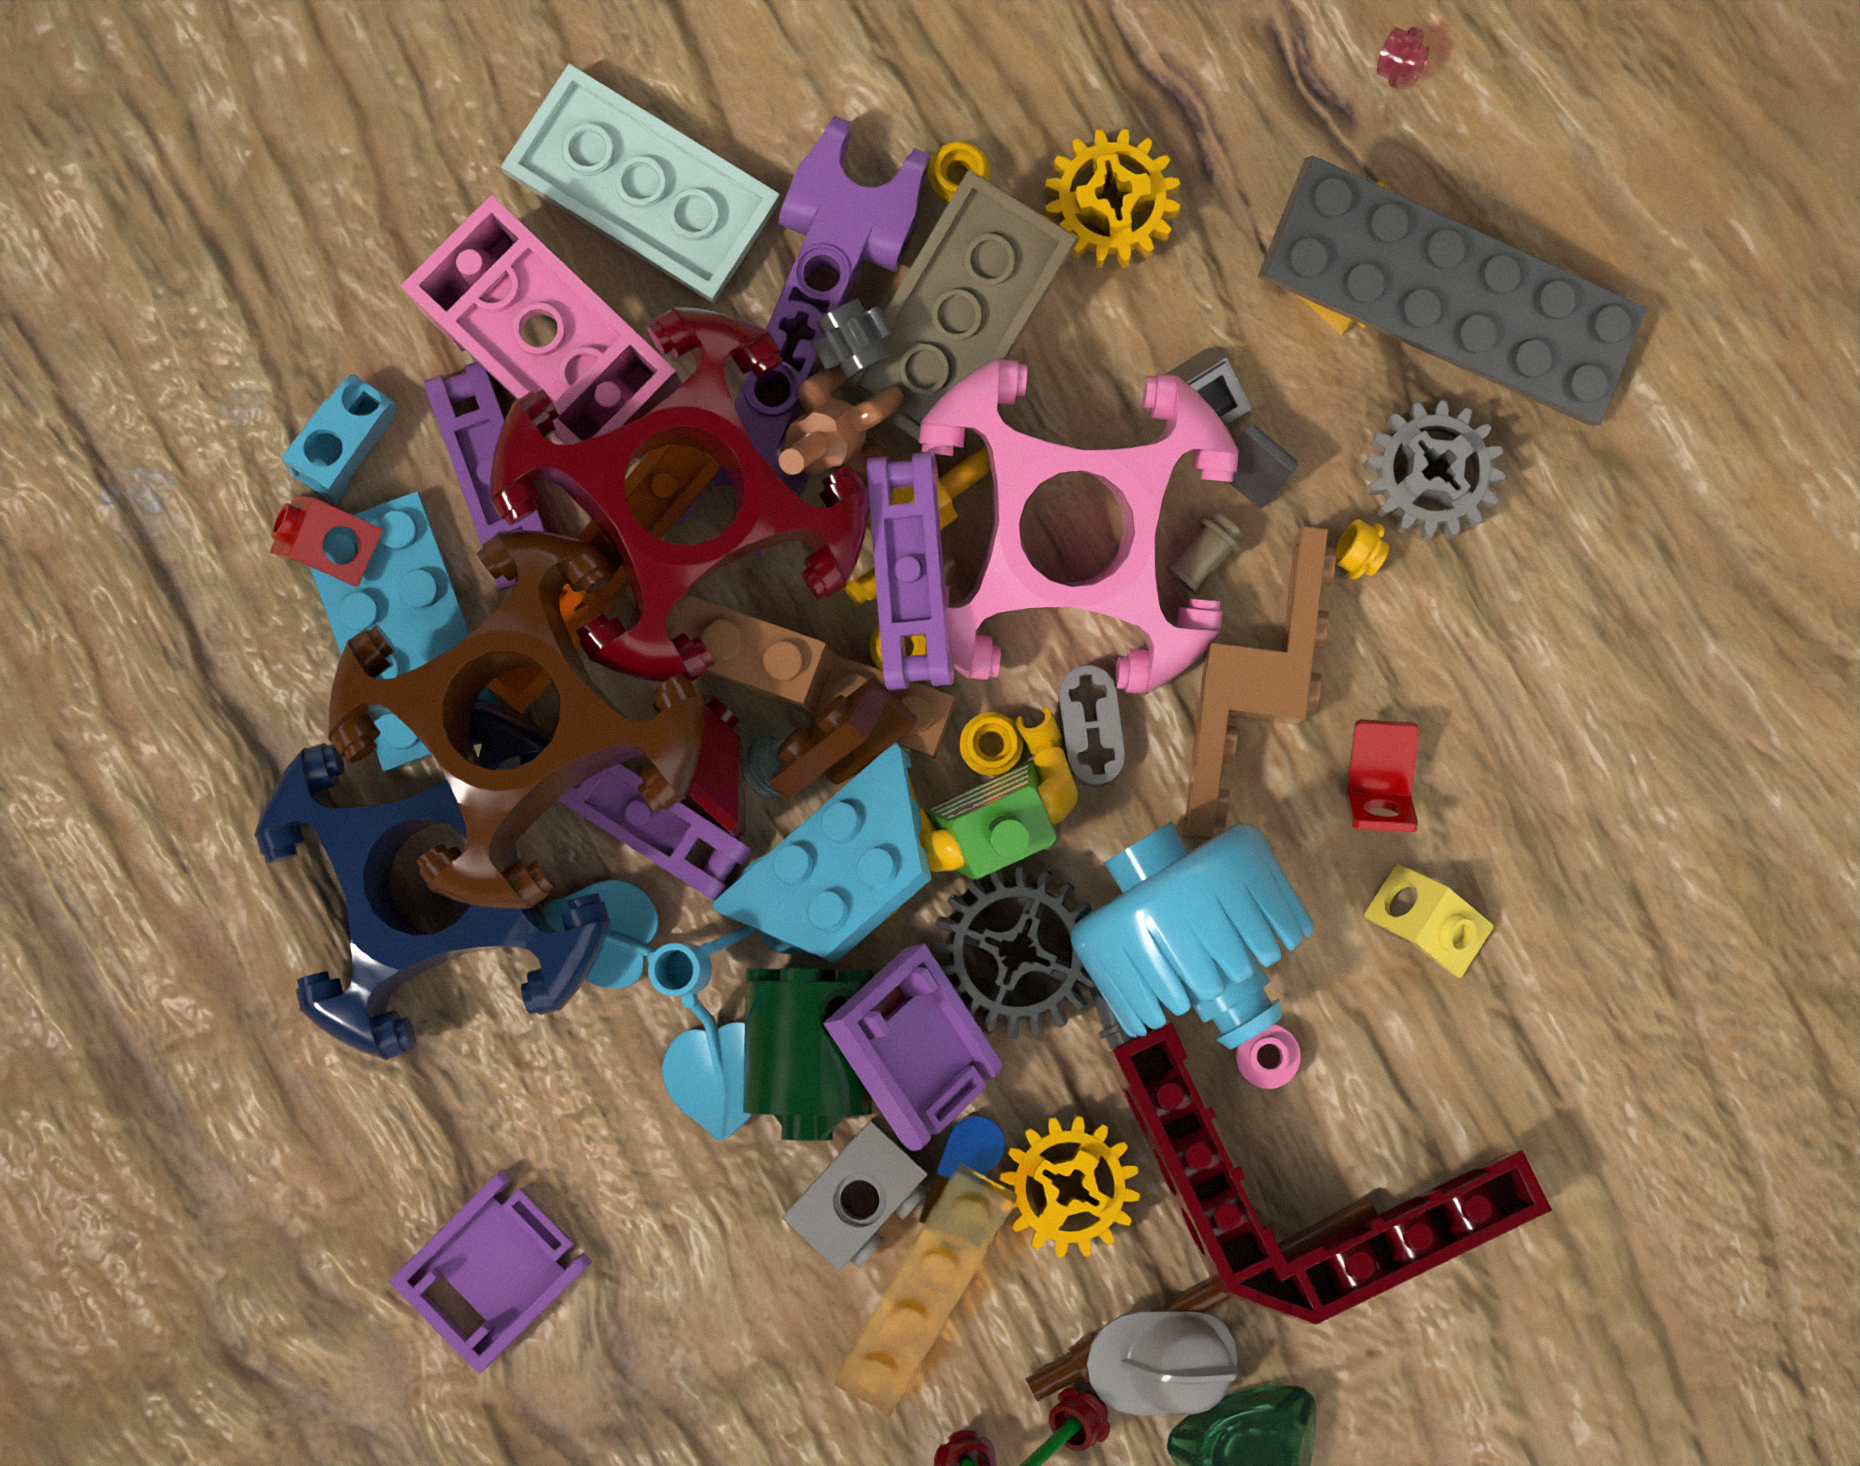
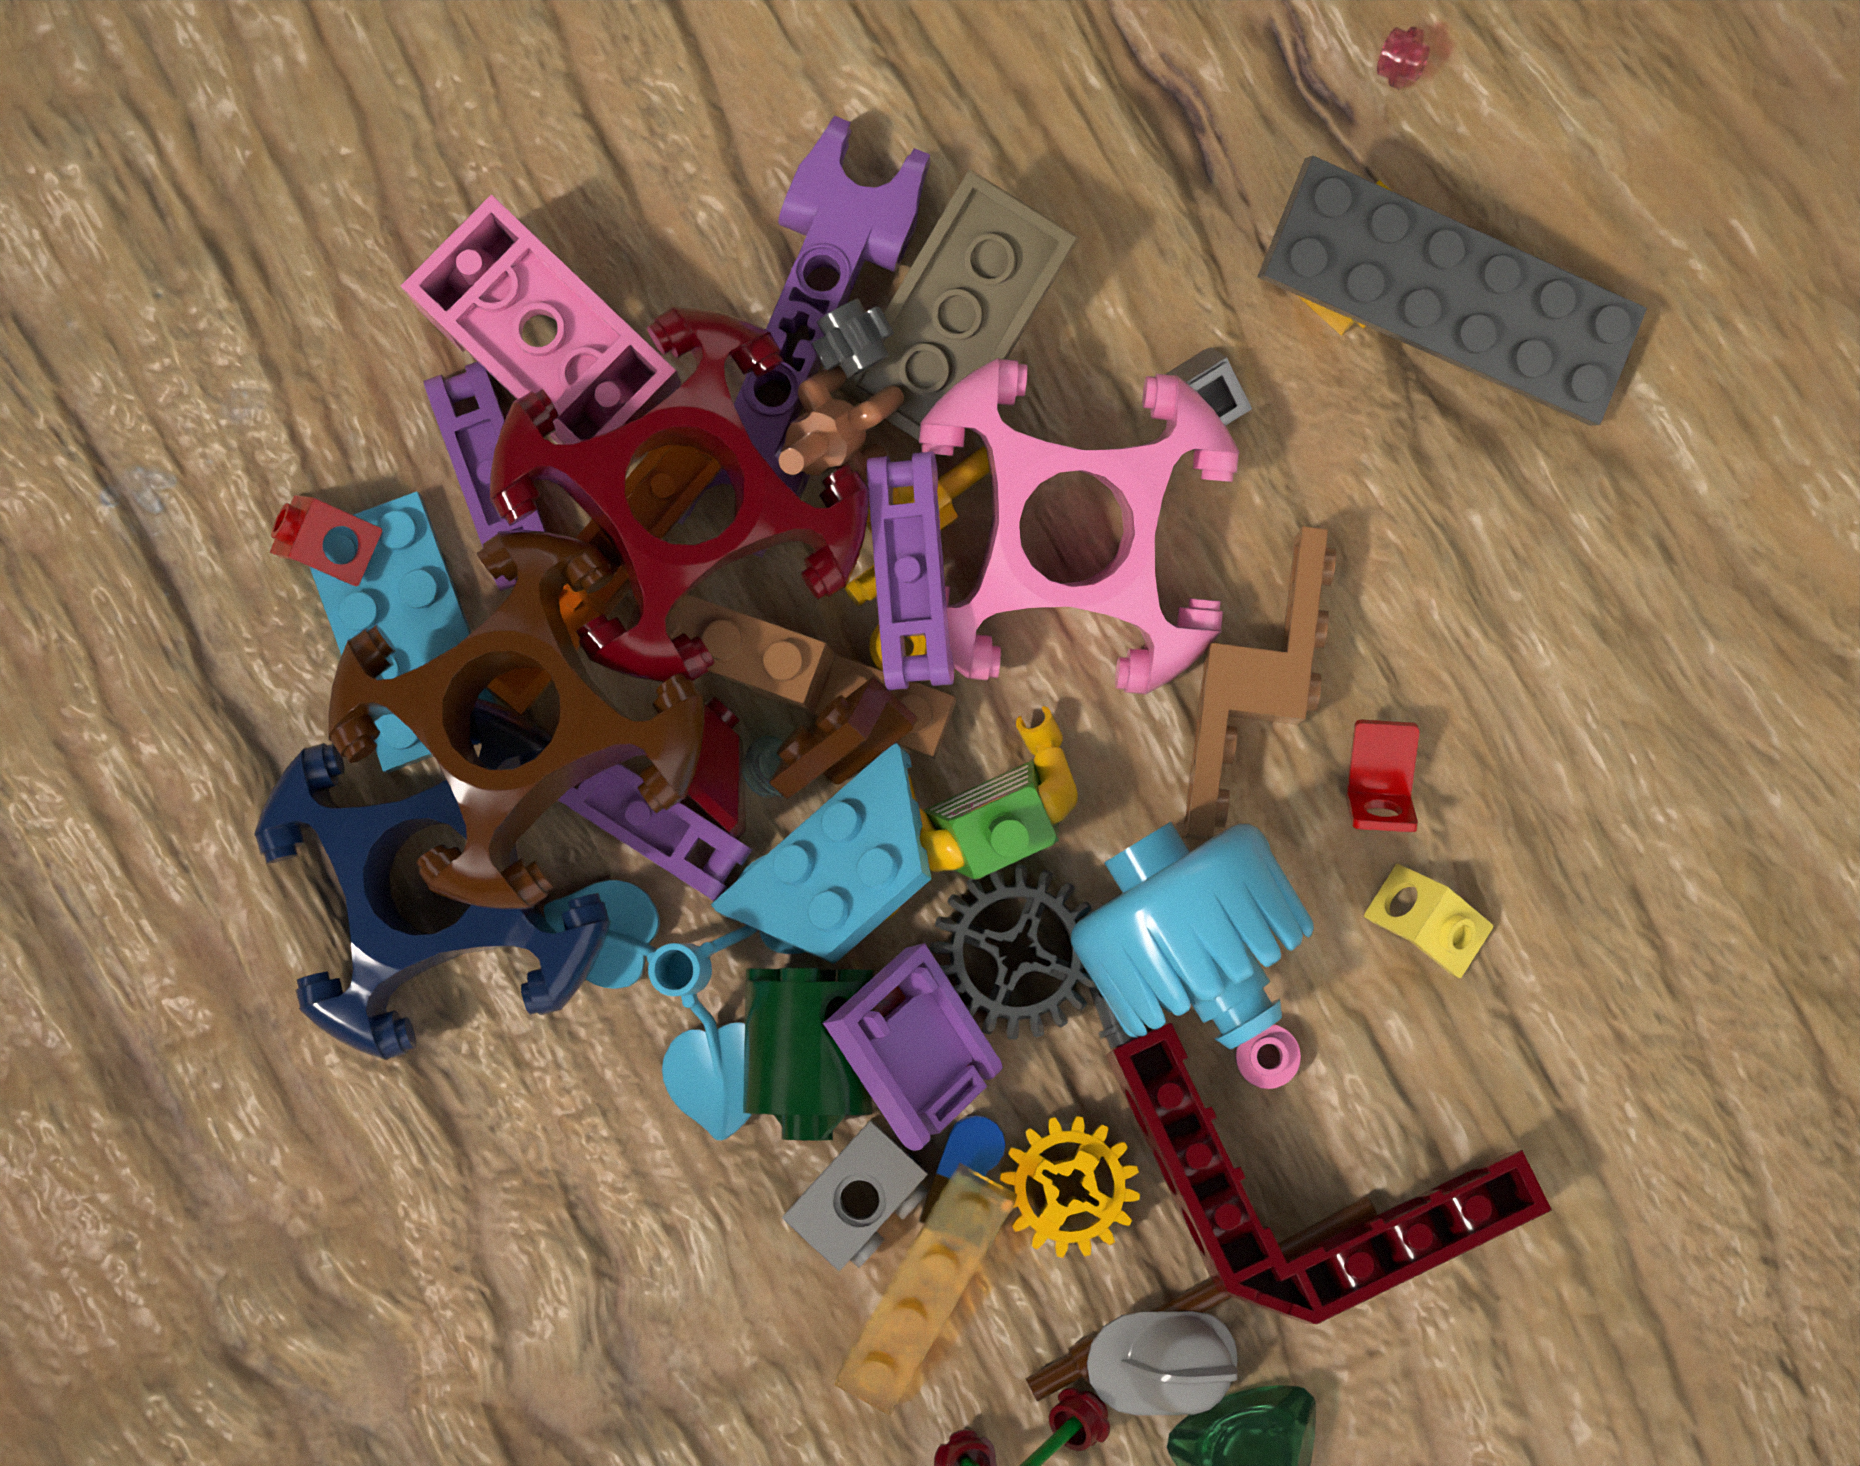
(339, 438): medium azure leg -> none
(499, 1262): medium lavender container -> none
(641, 183): light aqua plate -> none
(953, 155): yellow plate -> none
(991, 723): yellow plate -> none
(1107, 725): light grey beam -> none
(1136, 190): yellow gear -> none
(1206, 552): dark tan pin -> none
(1261, 466): flat silver slope -> none
(1361, 549): yellow plate -> none
(1450, 489): light grey gear -> none

